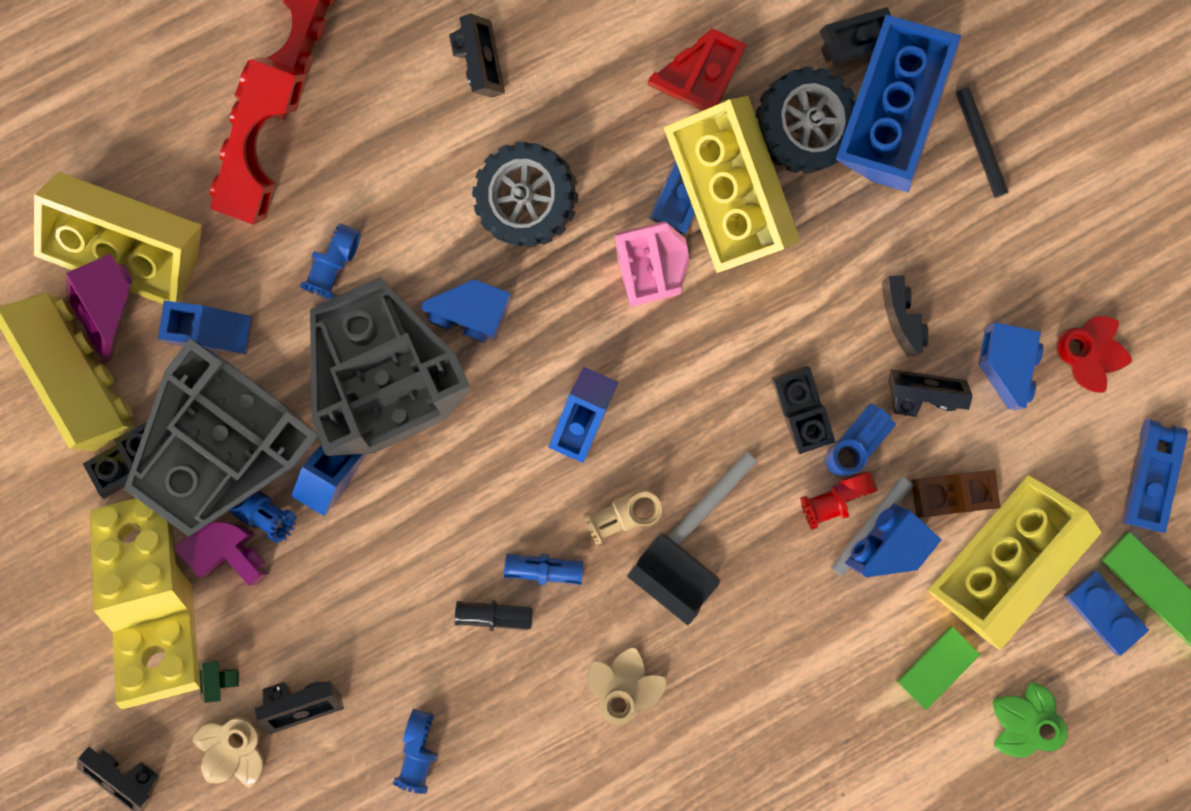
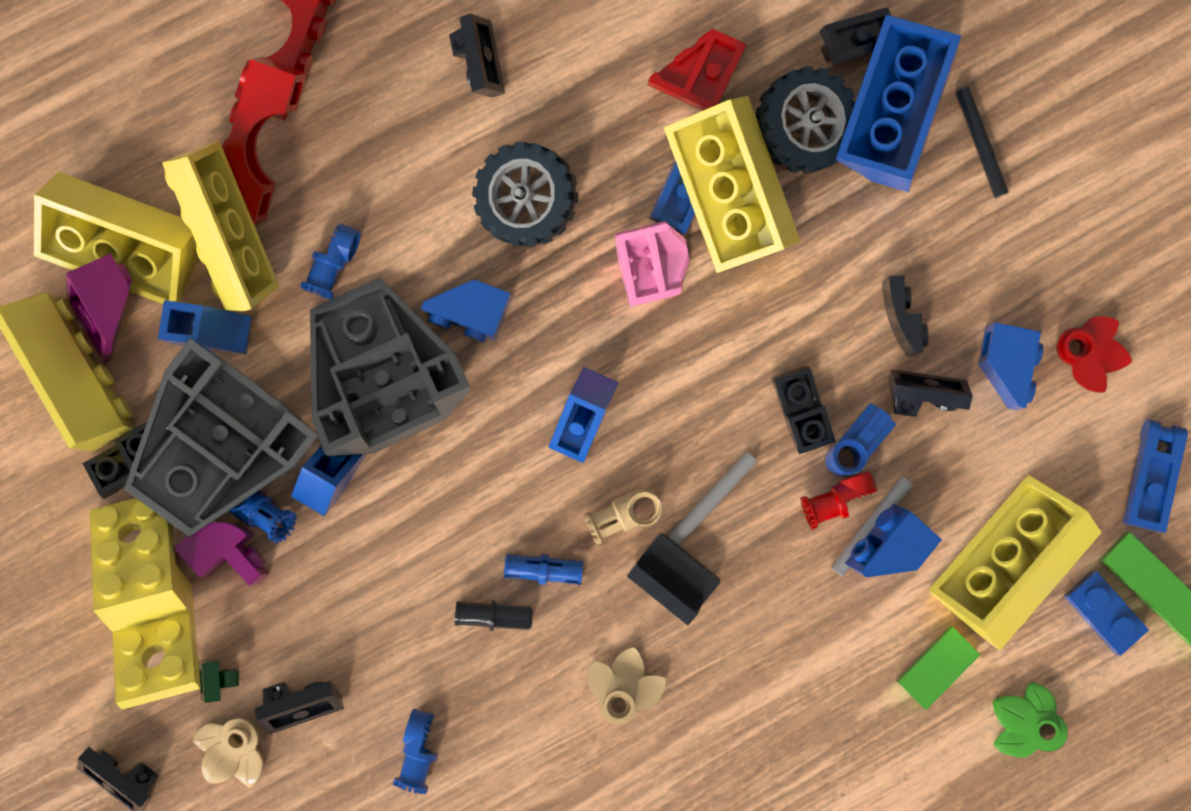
(221, 226): none -> light yellow slope
(956, 493): reddish brown slope -> none

